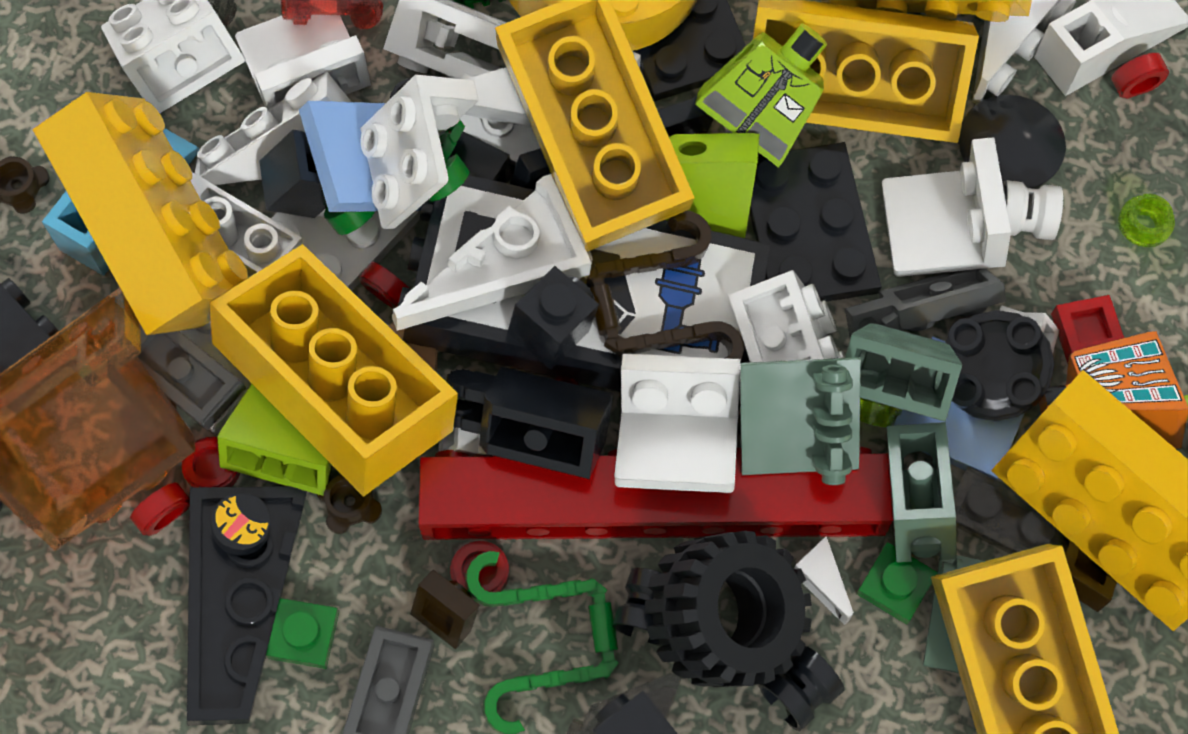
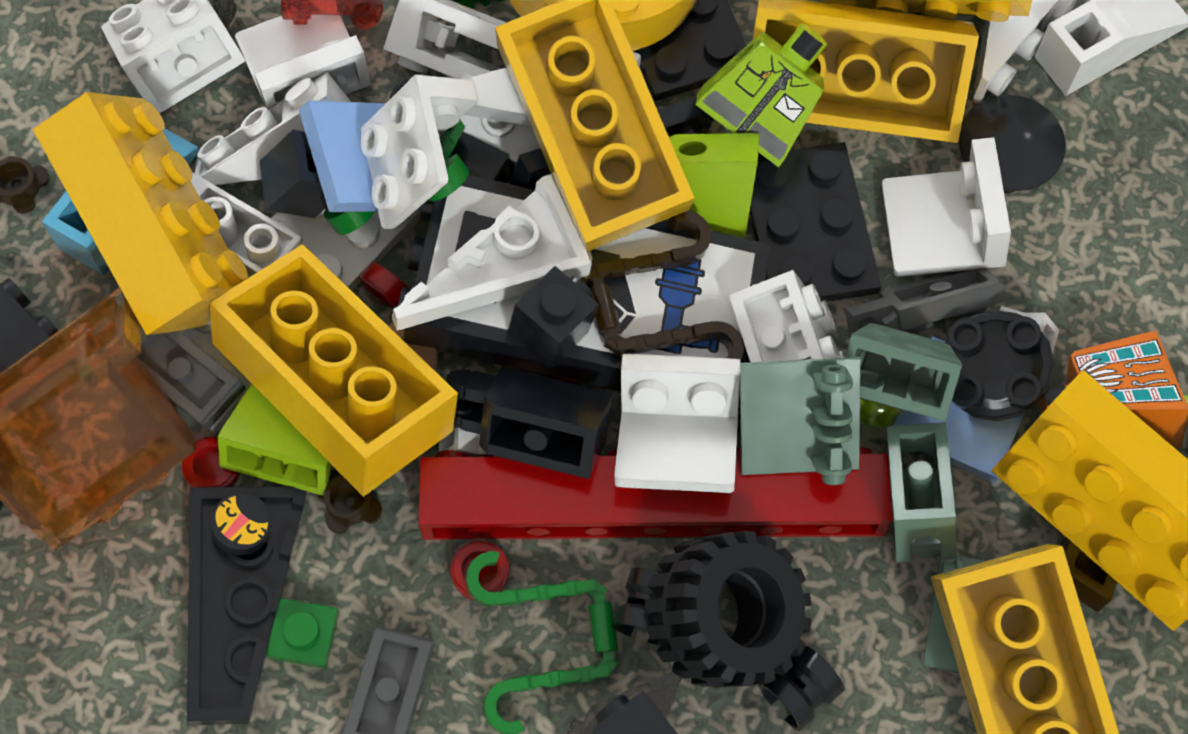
(160, 509): red tile -> none
(444, 608): dark brown plate -> none
(825, 580): white piece -> none
(896, 585): green plate -> none
(1000, 515): clear smoke plate -> none
(1034, 209): white wheel -> none
(1086, 323): red plate -> none
(1140, 75): red tile -> none
(1154, 207): clear neon green plate -> none

